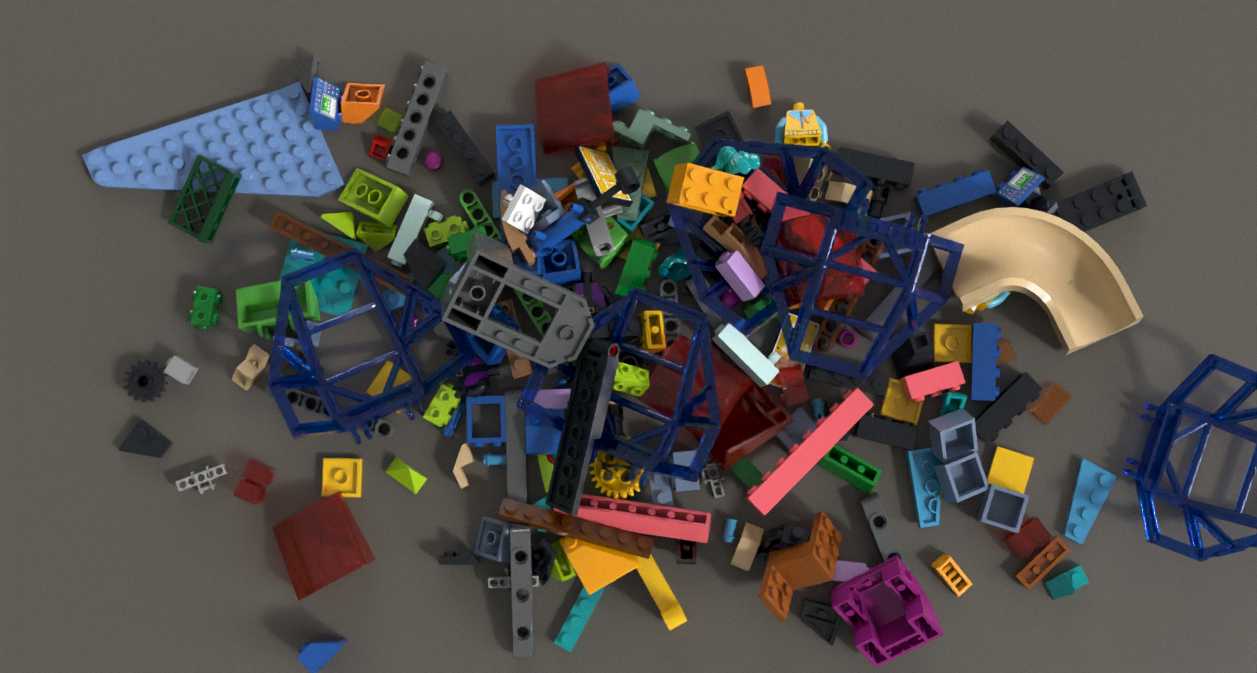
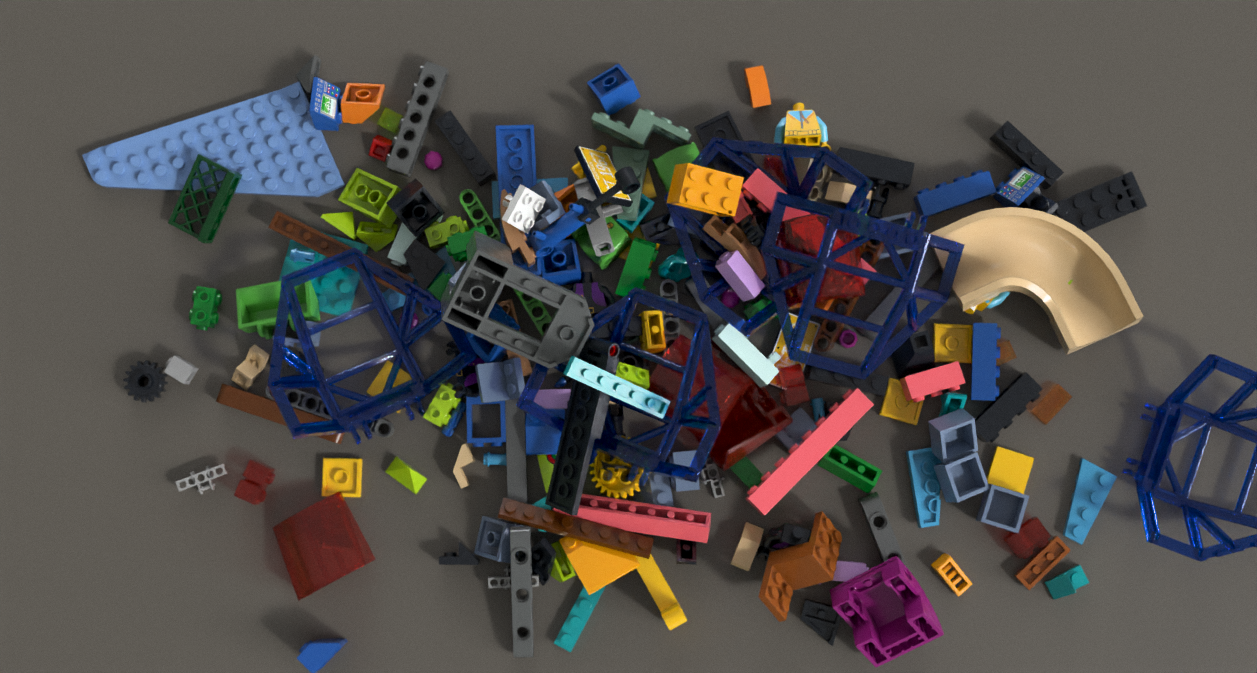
(146, 441): black wing -> none
(267, 408): none -> reddish brown beam
(415, 207): none -> black slope
(500, 380): none -> sand blue bracket
(575, 109): clear red windscreen -> none
(616, 387): none -> plate
(729, 530): dark azure pin -> none
(735, 162): teal hair -> none
(886, 431): black brick -> none

